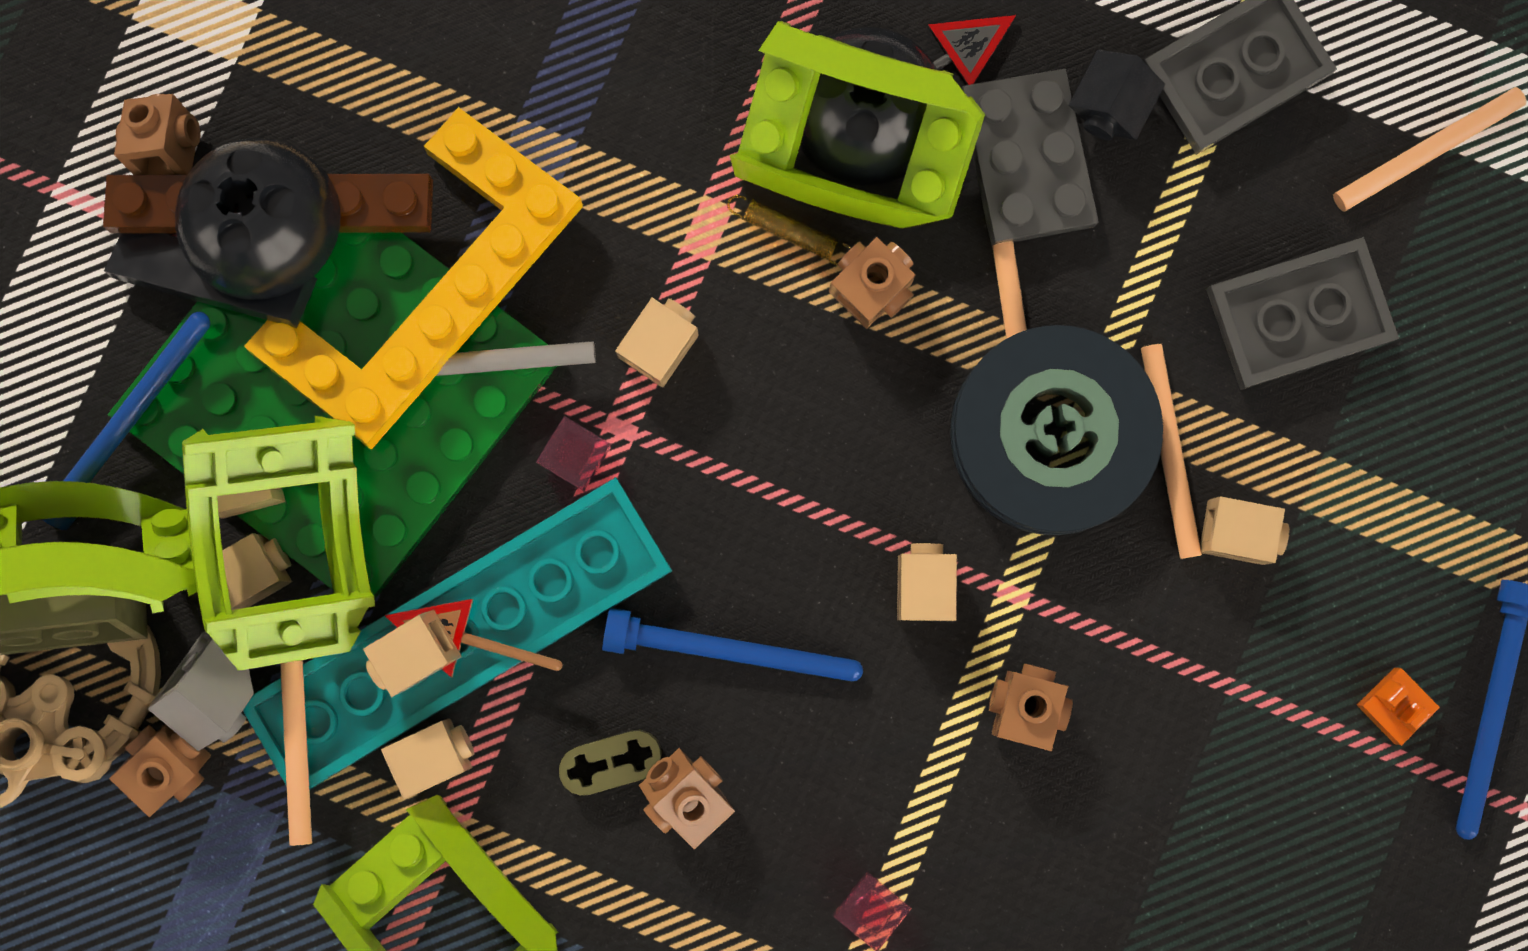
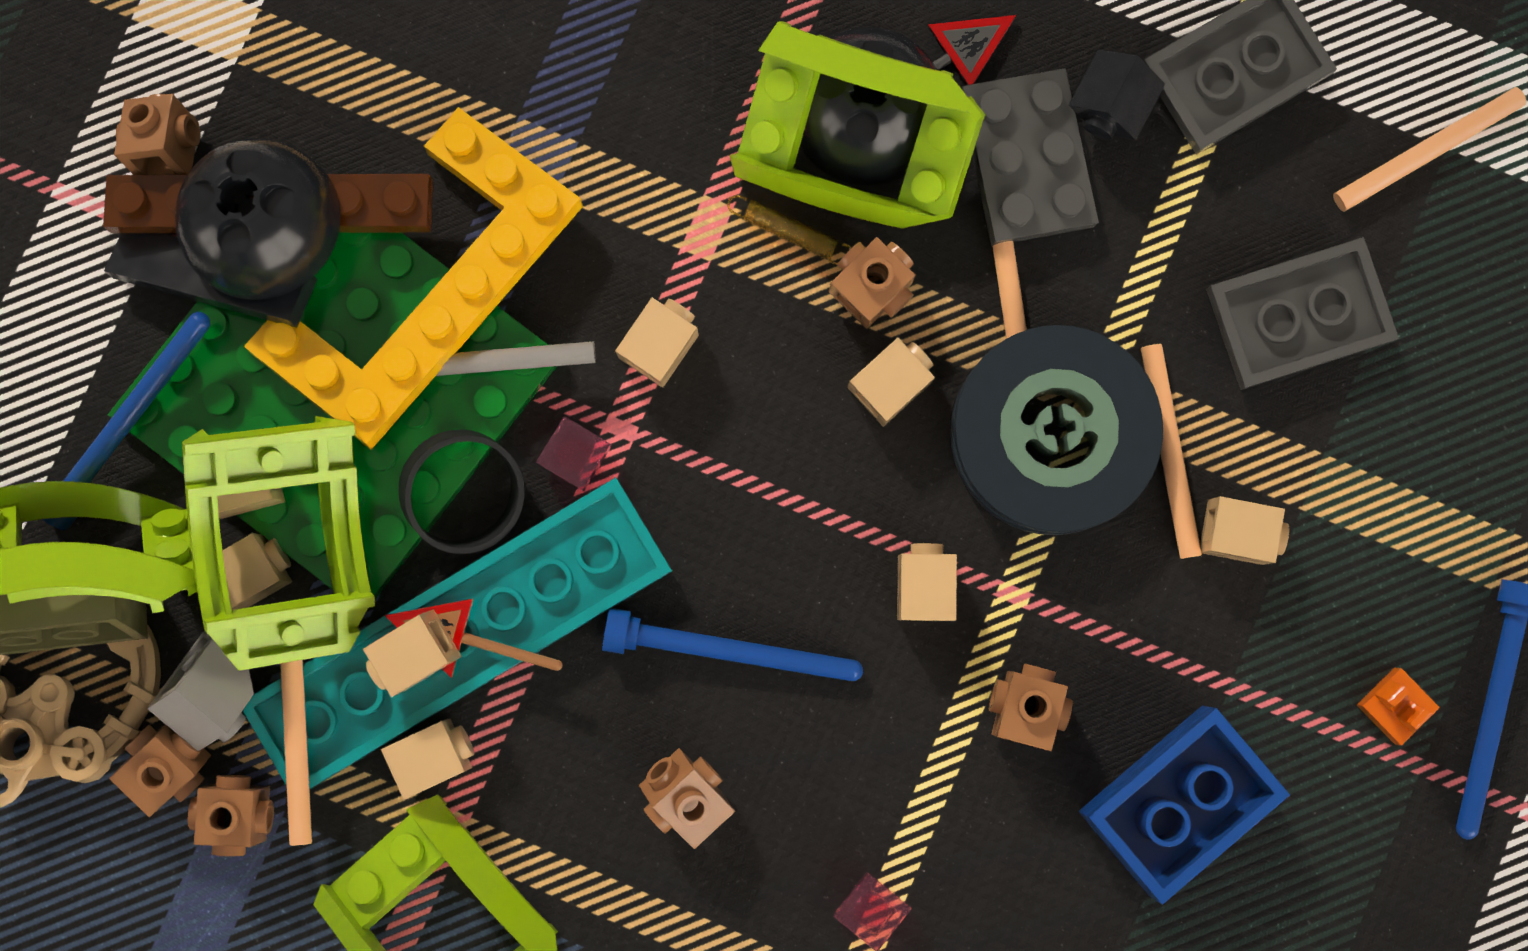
(250, 813): none -> medium nougat brick
(493, 534): none -> black tyre
(605, 749): olive beam -> none
(892, 380): none -> tan brick
(1184, 803): none -> blue brick

